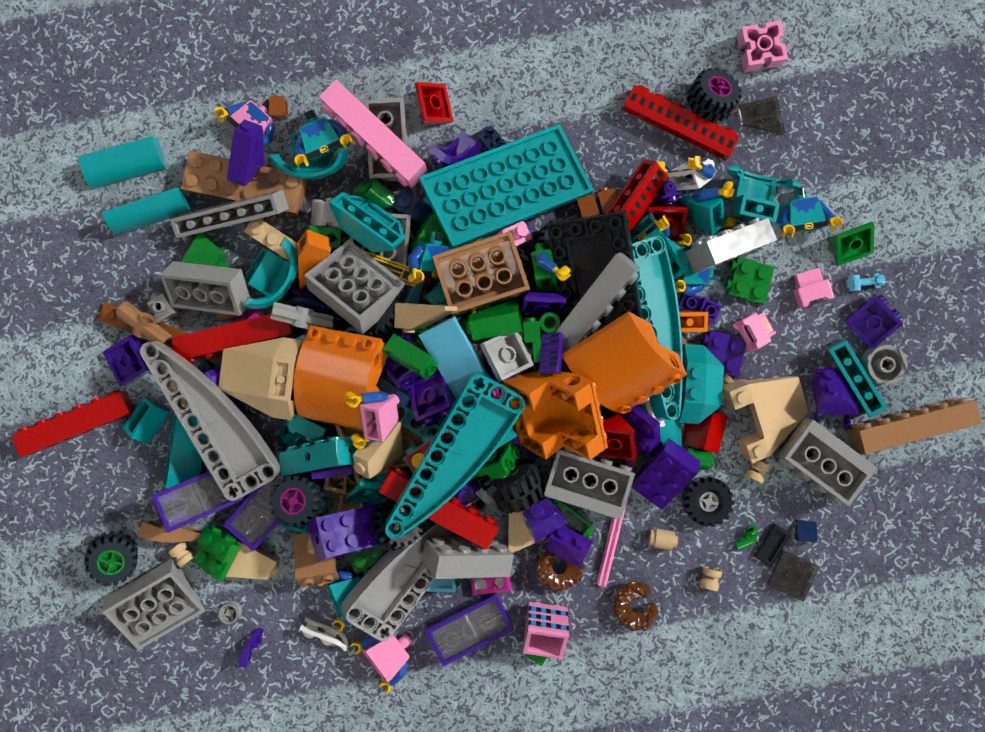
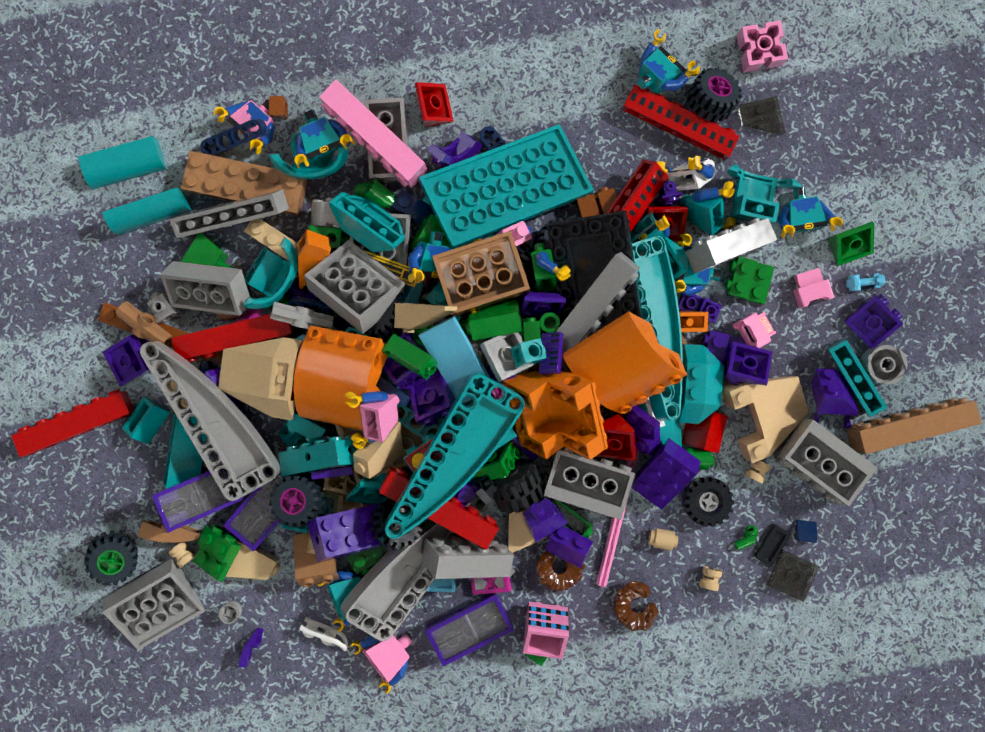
(232, 135): none -> dark blue beam
(246, 153): dark purple slope -> none
(522, 356): none -> teal brick
(661, 69): none -> torso
(748, 364): none -> dark purple slope

